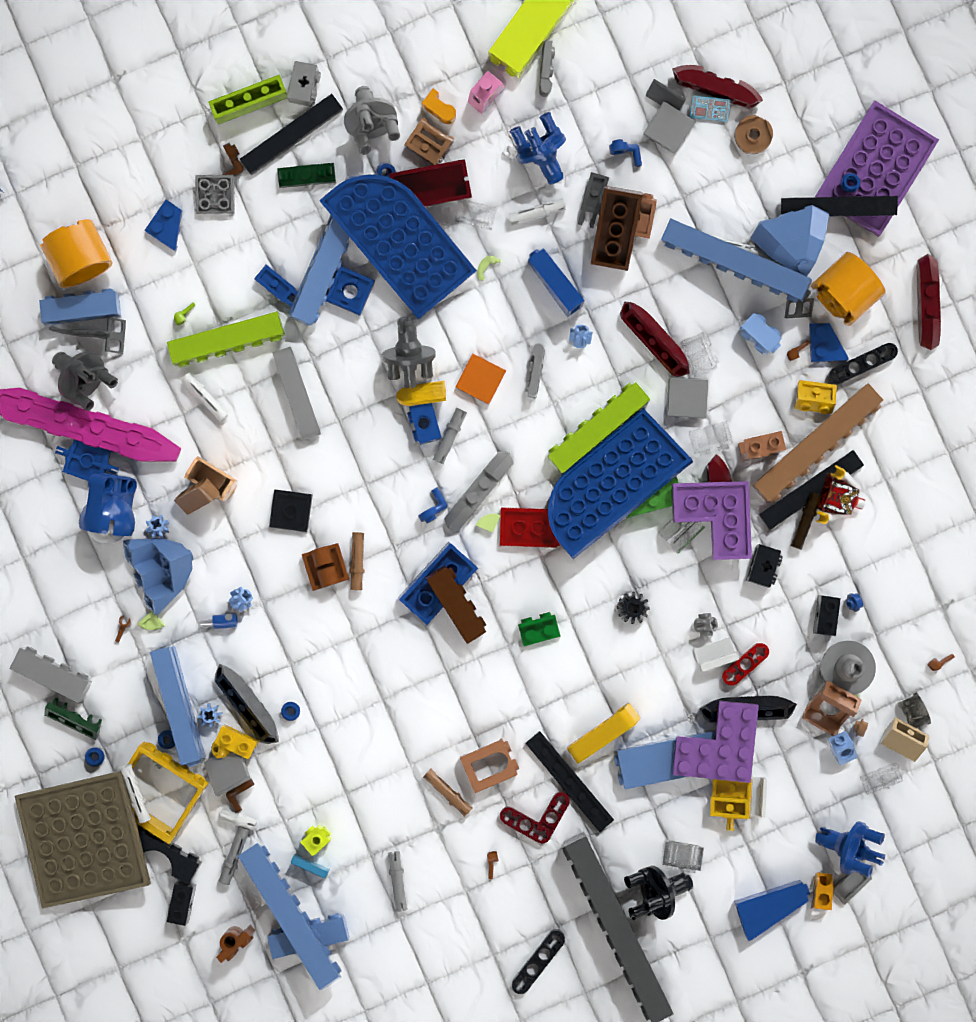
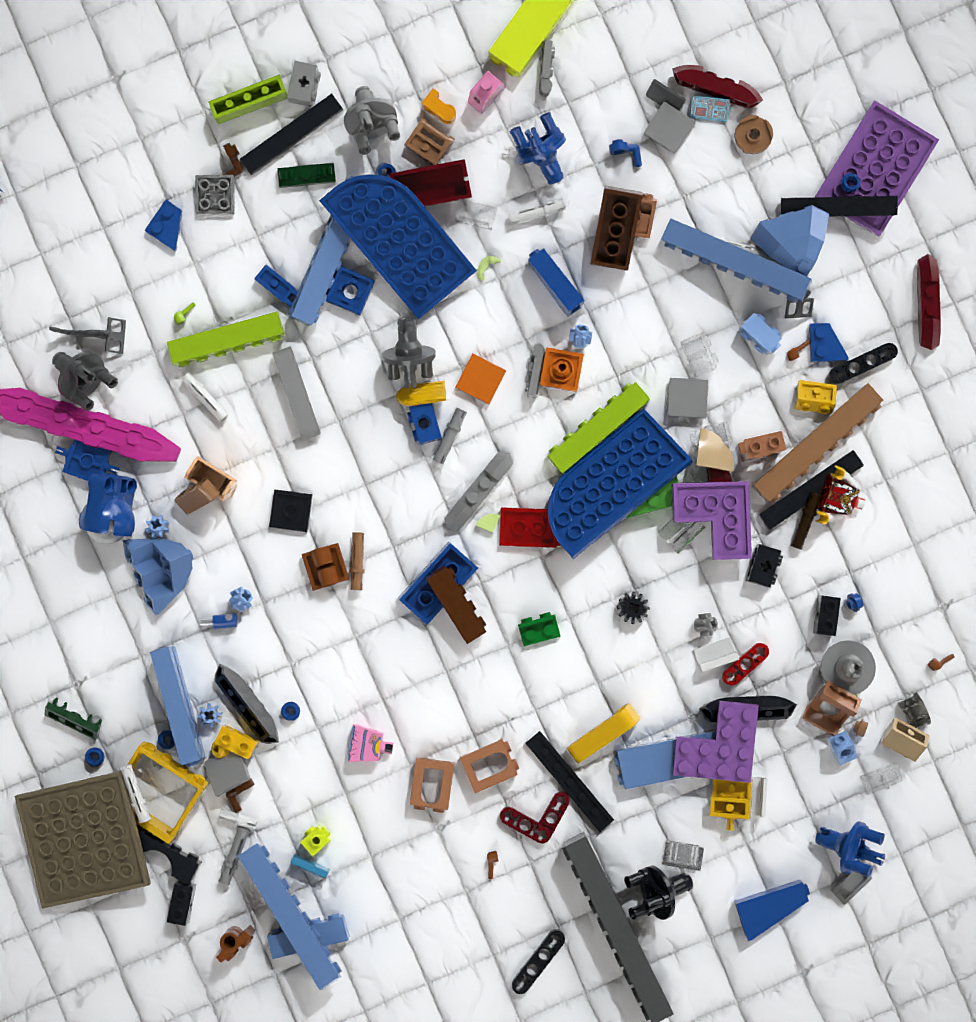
(50, 674): light grey brick -> none
(76, 253): light orange brick -> none
(80, 307): medium blue brick -> none
(122, 628): dark orange hand -> none
(151, 622): yellowish green tile -> none
(367, 744): none -> bright pink torso
(396, 873): light grey pin -> none
(429, 514): blue plate -> none
(443, 802): none -> nougat panel
(444, 789): medium nougat pin -> none
(561, 369): none -> orange plate
(593, 197): dark grey hinge -> none
(655, 339): dark red brick -> none
(713, 452): none -> tan brick
(822, 891): light orange leg -> none
(848, 288): light orange brick -> none

